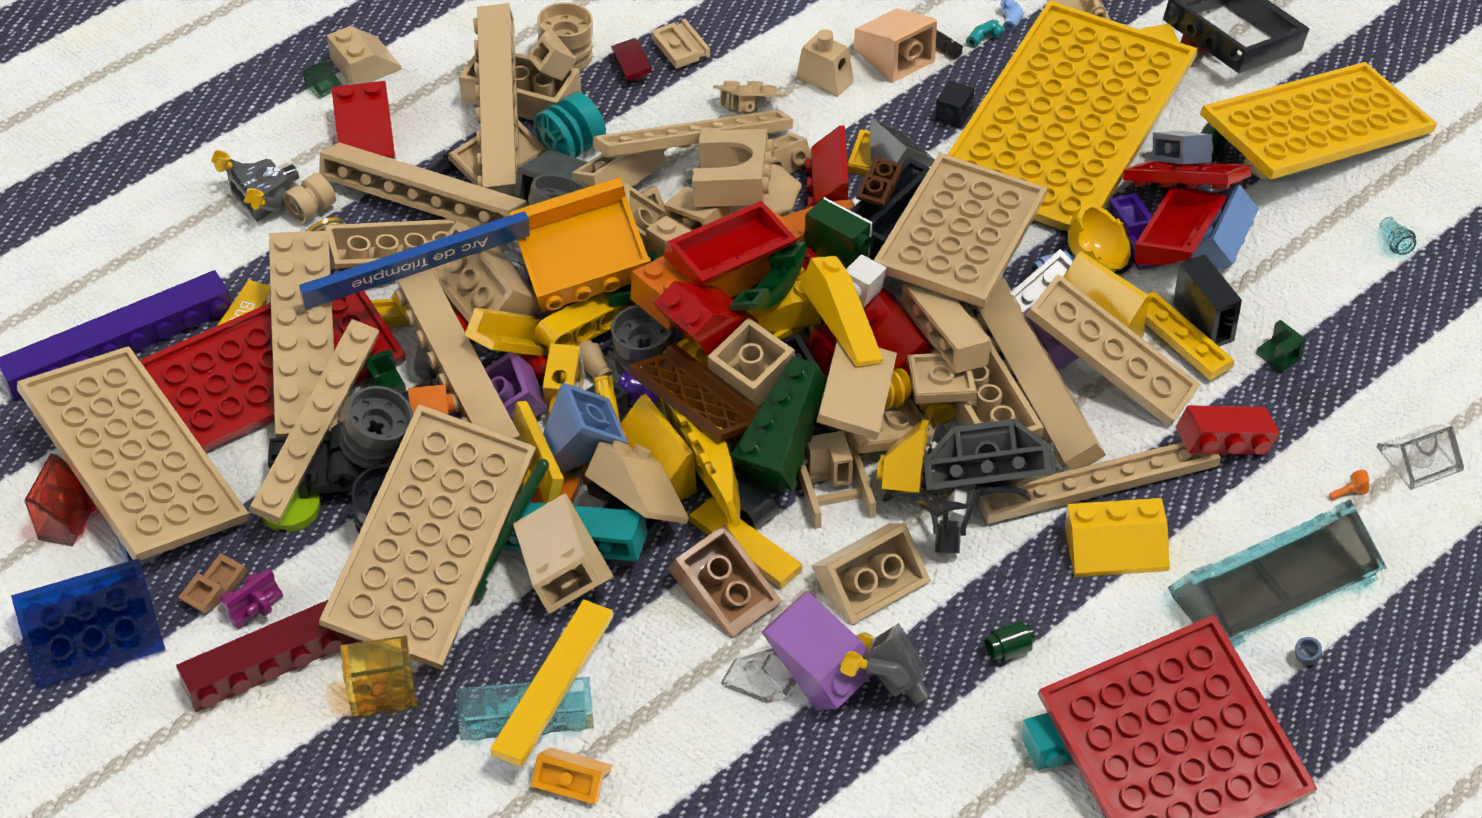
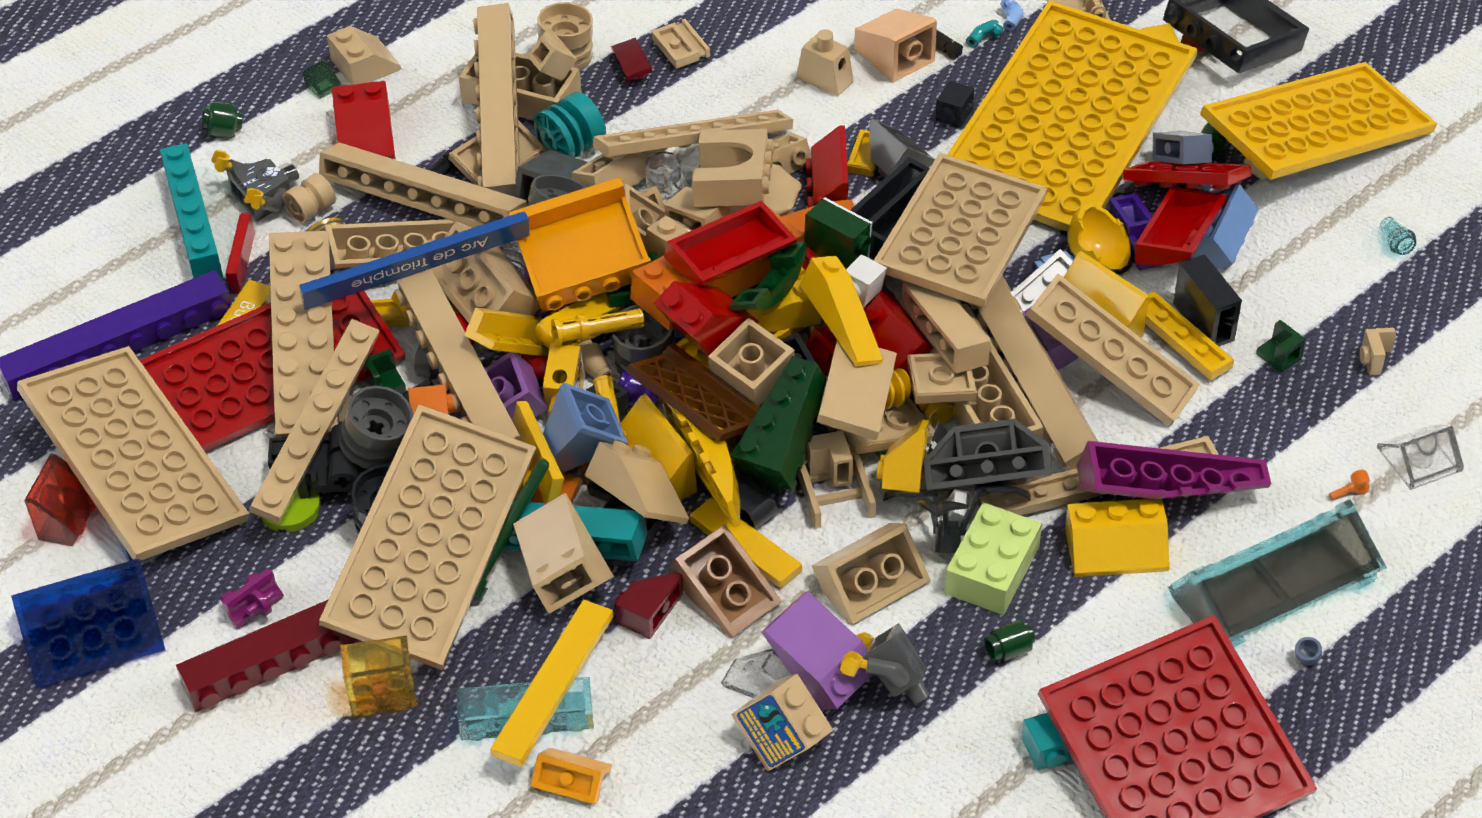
(190, 210): none -> teal brick
(205, 590): medium nougat slope -> none
(221, 119): none -> dark green head
(240, 253): none -> red tile
(584, 327): none -> yellow pin
(648, 603): none -> dark red slope
(664, 171): none -> clear wheel
(742, 97): tan hinge -> none
(782, 721): none -> slope
(880, 182): reddish brown slope -> none
(993, 558): none -> yellowish green brick
(1166, 472): none -> magenta wedge
(1227, 430): red brick -> none
(1374, 346): none -> tan bracket

